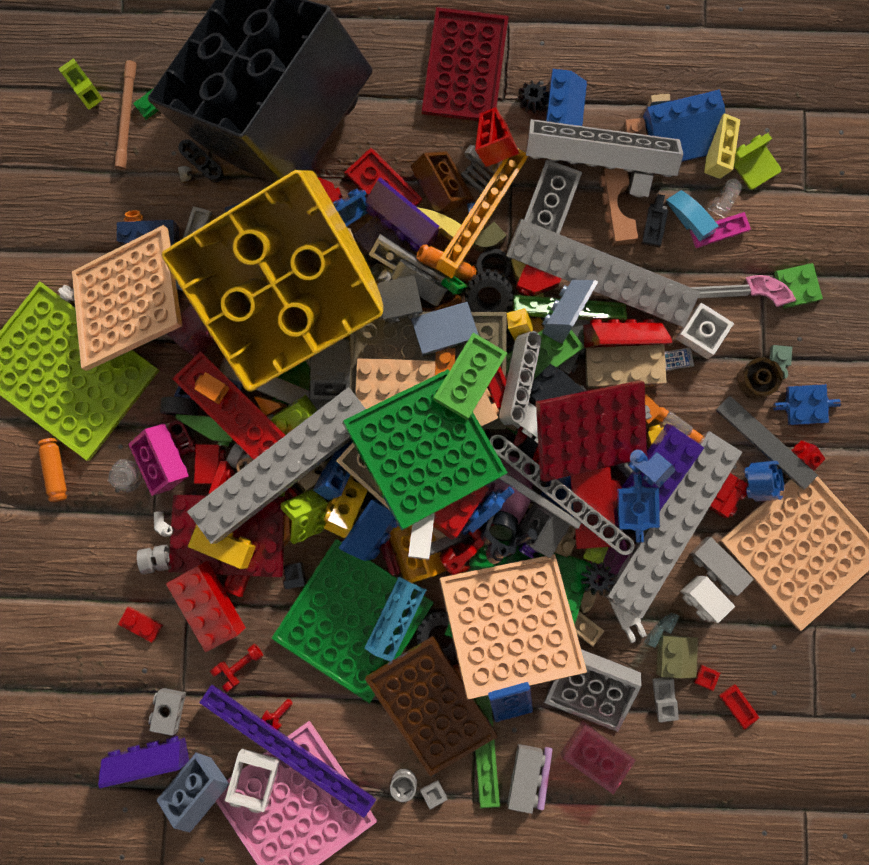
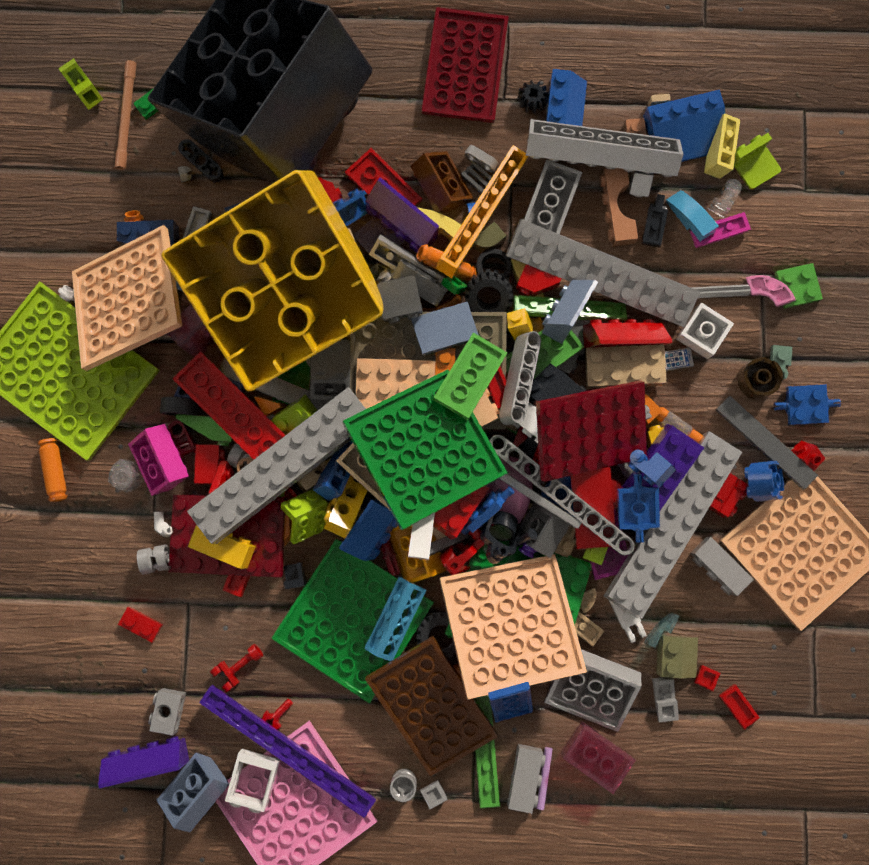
(206, 606): red brick -> none
(211, 387): orange brick -> none
(494, 138): red wedge -> none
(603, 582): black gear -> none
(707, 599): white brick -> none

